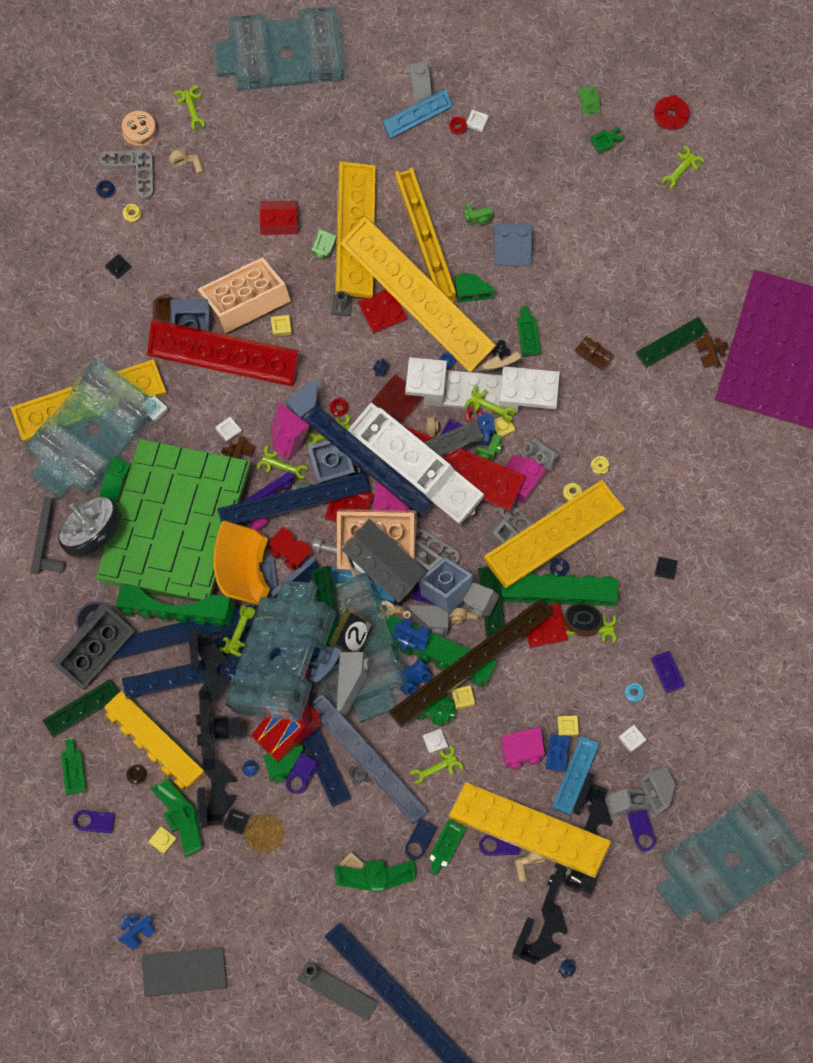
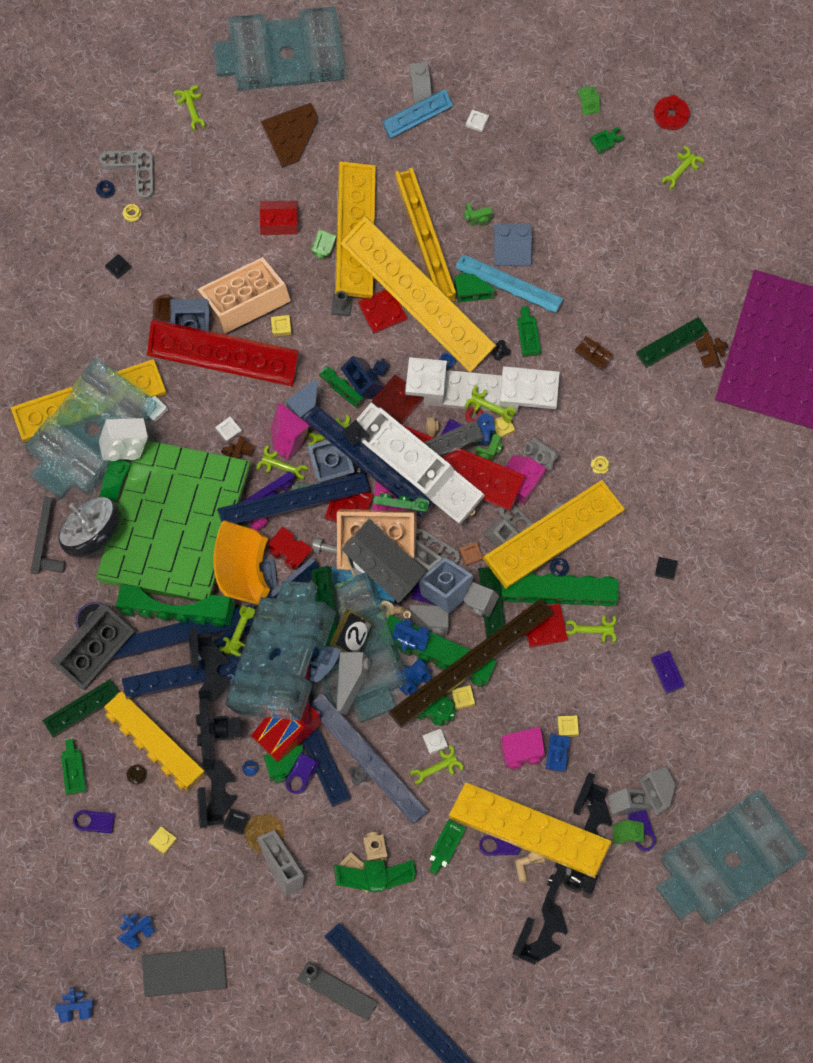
(64, 1008): none -> blue hips
(123, 439): none -> white brick
(139, 128): light nougat head -> none
(180, 816): green plate -> none
(181, 158): tan plate -> none
(281, 863): none -> light grey slope
(290, 133): none -> reddish brown plate
(338, 401): red plate -> none
(341, 386): none -> green hinge
(355, 433): none -> black plate
(362, 377): none -> dark blue brick
(378, 853): none -> tan brick
(403, 502): none -> green hinge
(421, 835): dark blue piece -> none
(456, 121): red plate -> none
(458, 615): tan plate -> none
(471, 554): none -> nougat tile
(495, 362): tan slope -> none
(509, 283): none -> medium azure plate
(567, 968): dark blue plate -> none
(568, 496): light yellow plate -> none
(575, 776): dark azure plate -> none
(583, 619): tile -> none
(628, 831): none -> bright green bracket
(632, 739): white plate -> none
(634, 686): medium azure plate -> none

